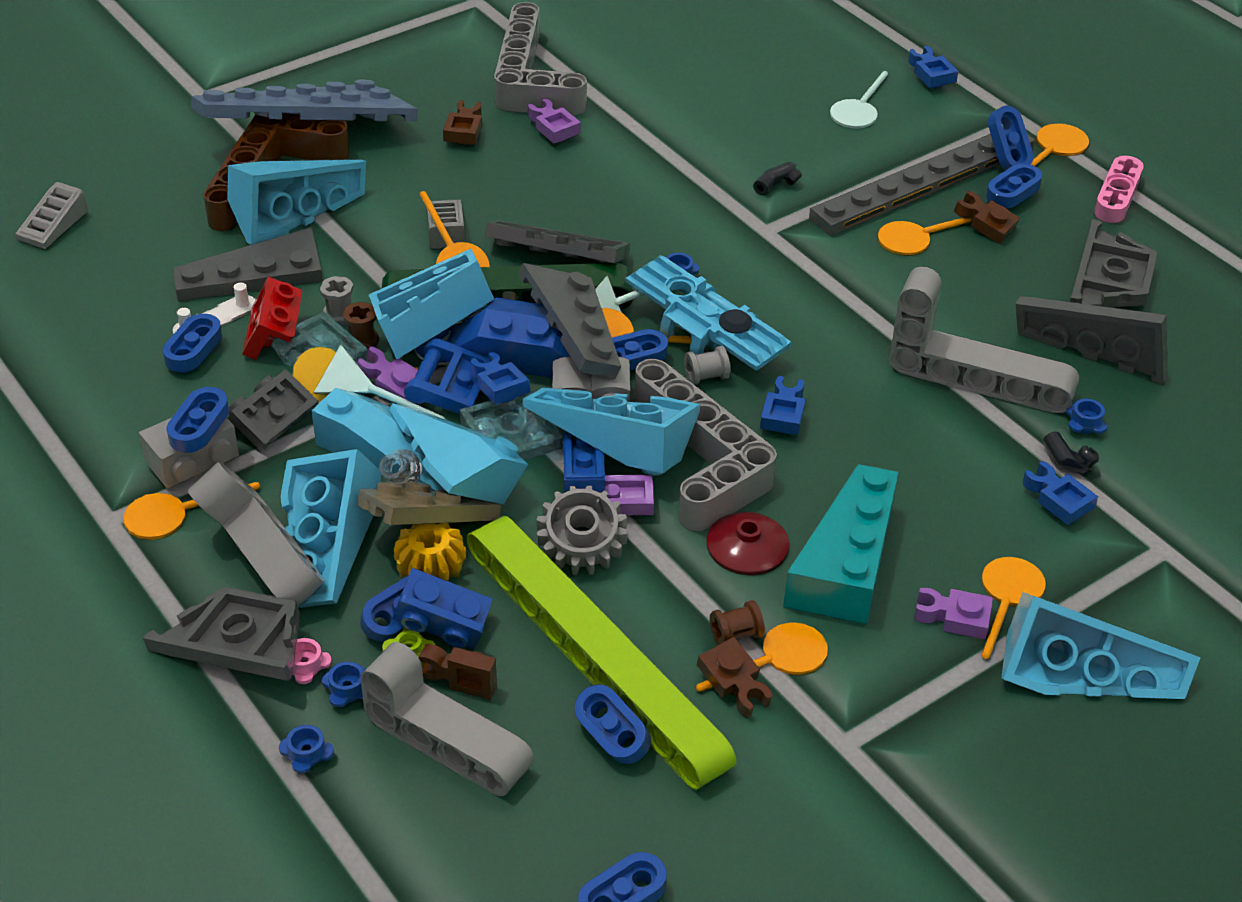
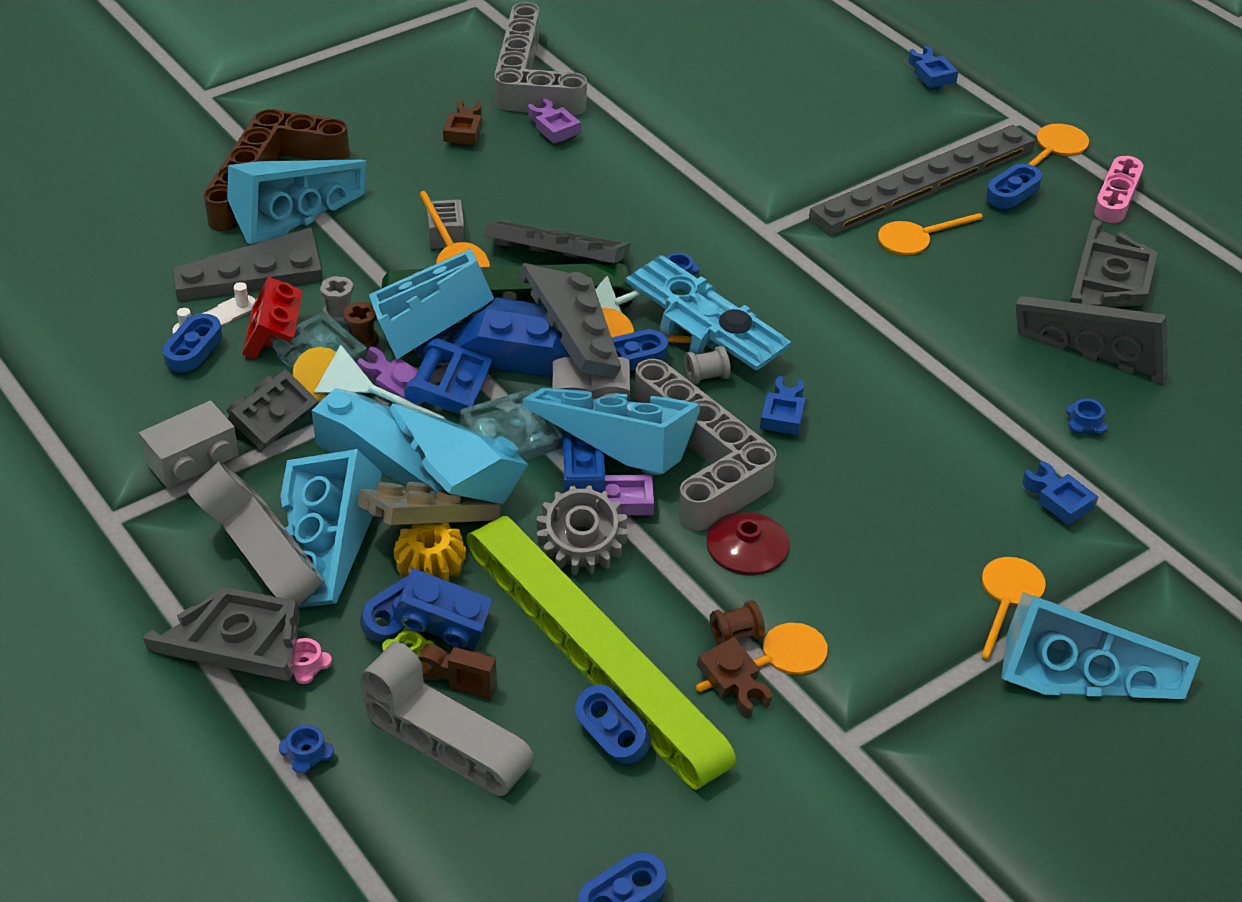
(62, 206): light grey slope -> none
(158, 515): light orange piece -> none
(197, 419): blue plate -> none
(330, 102): sand blue wing -> none
(344, 683): blue plate -> none
(409, 469): clear cone -> none
(499, 381): blue plate -> none
(773, 175): black arm -> none
(844, 554): teal wedge -> none
(857, 113): light aqua piece -> none
(961, 611): medium lavender plate -> none
(967, 363): light grey beam -> none
(988, 219): reddish brown plate -> none
(1011, 138): blue plate -> none
(1065, 457): black arm -> none

